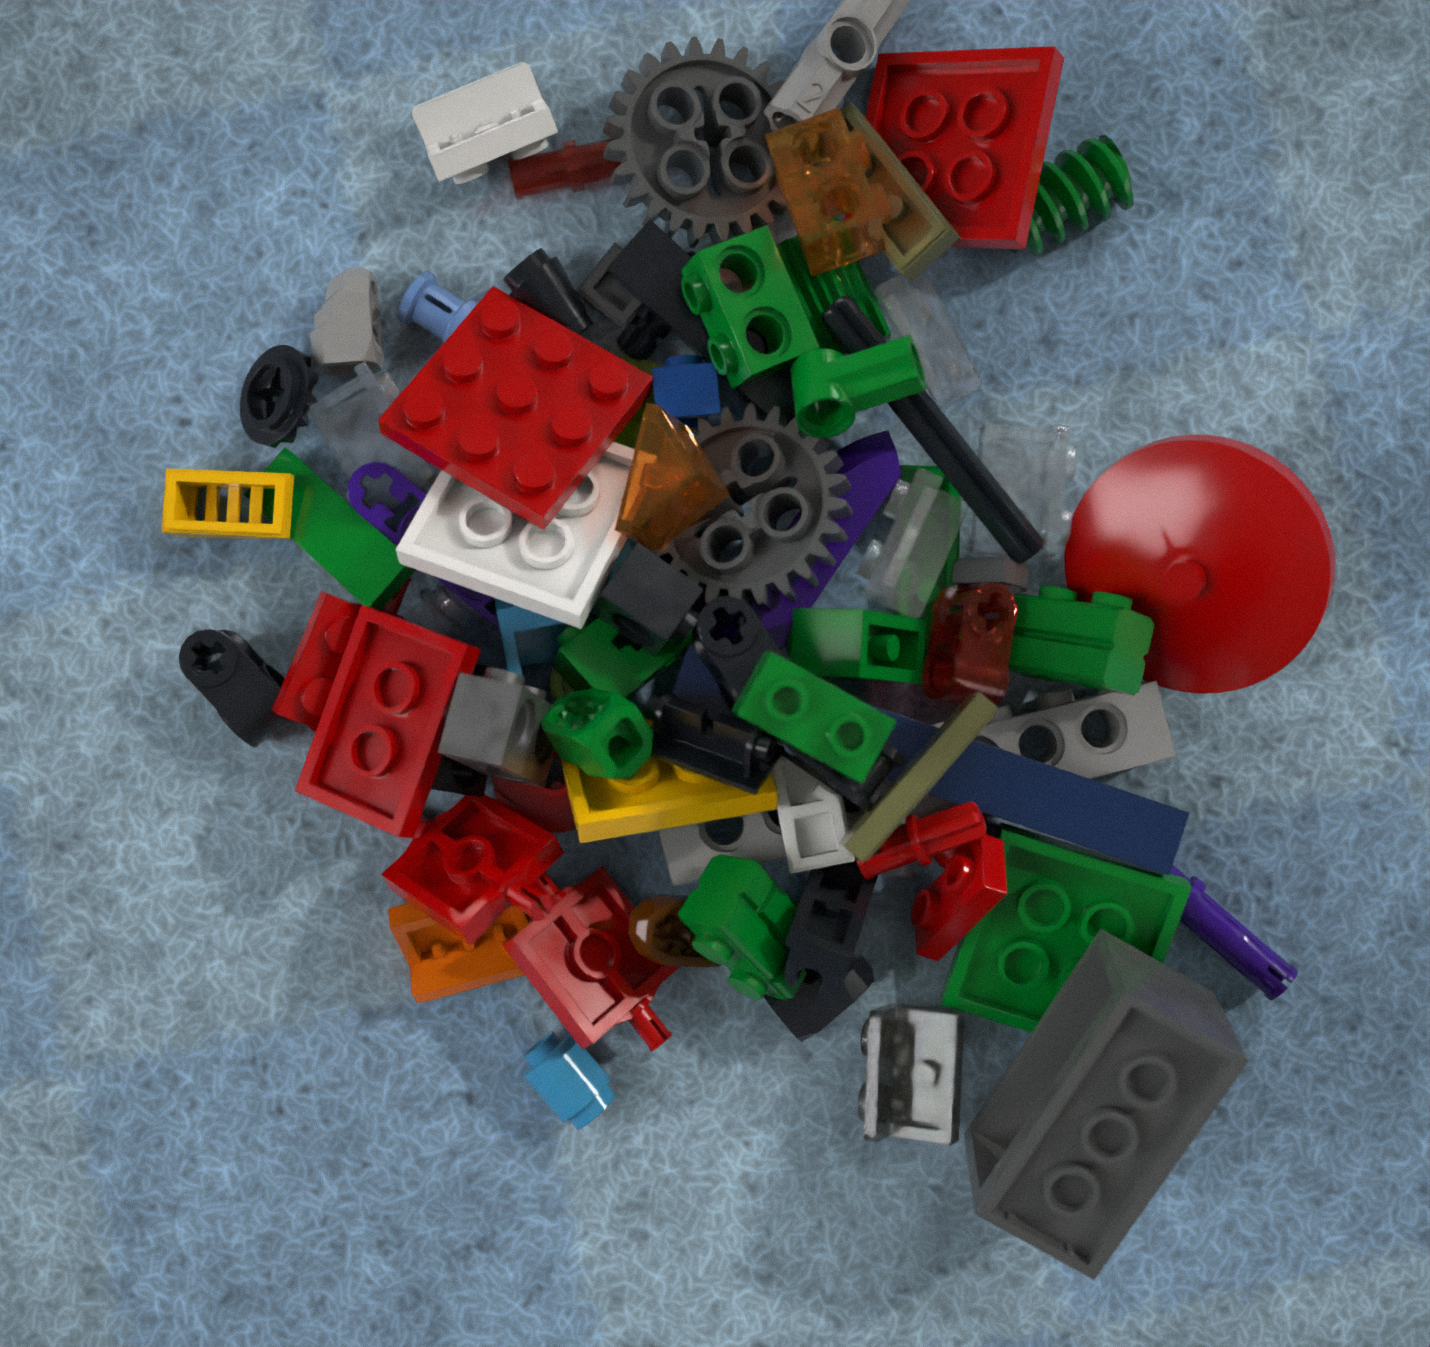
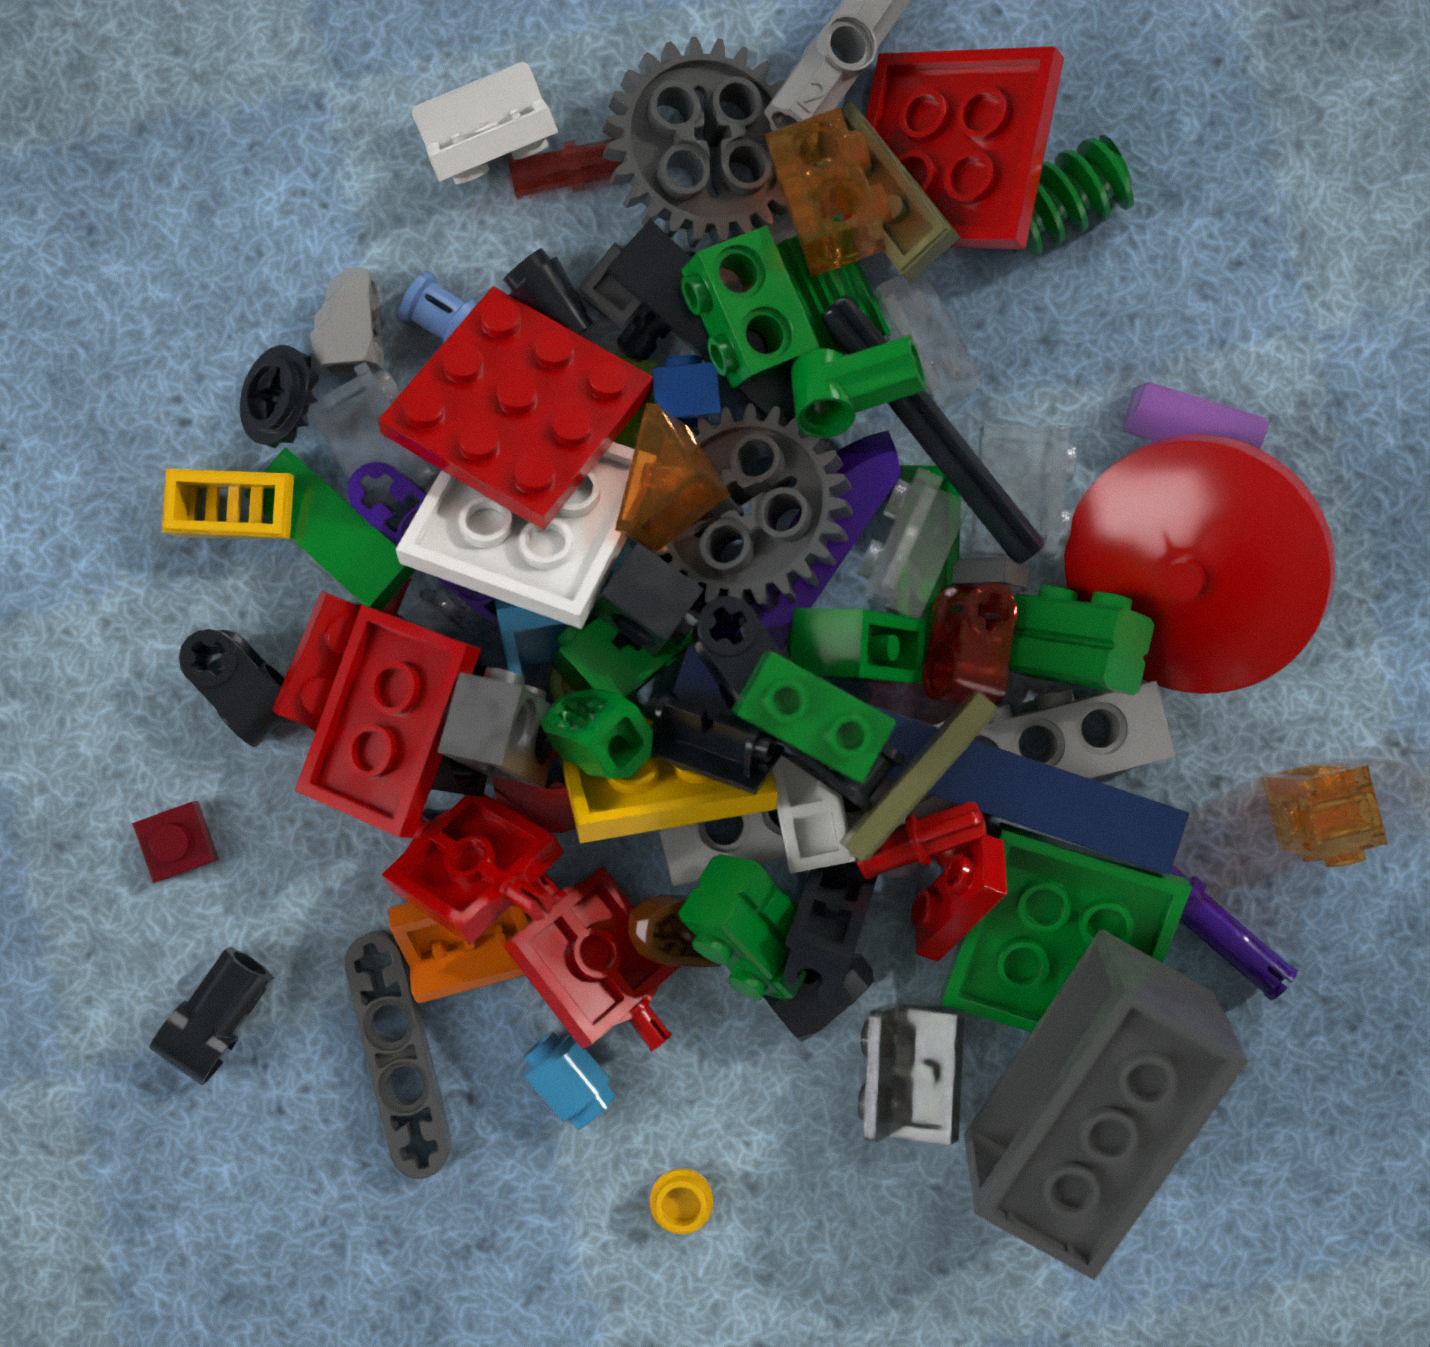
(175, 841): none -> dark red plate
(208, 1022): none -> black piece
(387, 1055): none -> dark grey beam
(681, 1200): none -> yellow plate
(1164, 412): none -> medium lavender brick
(1325, 812): none -> clear orange brick

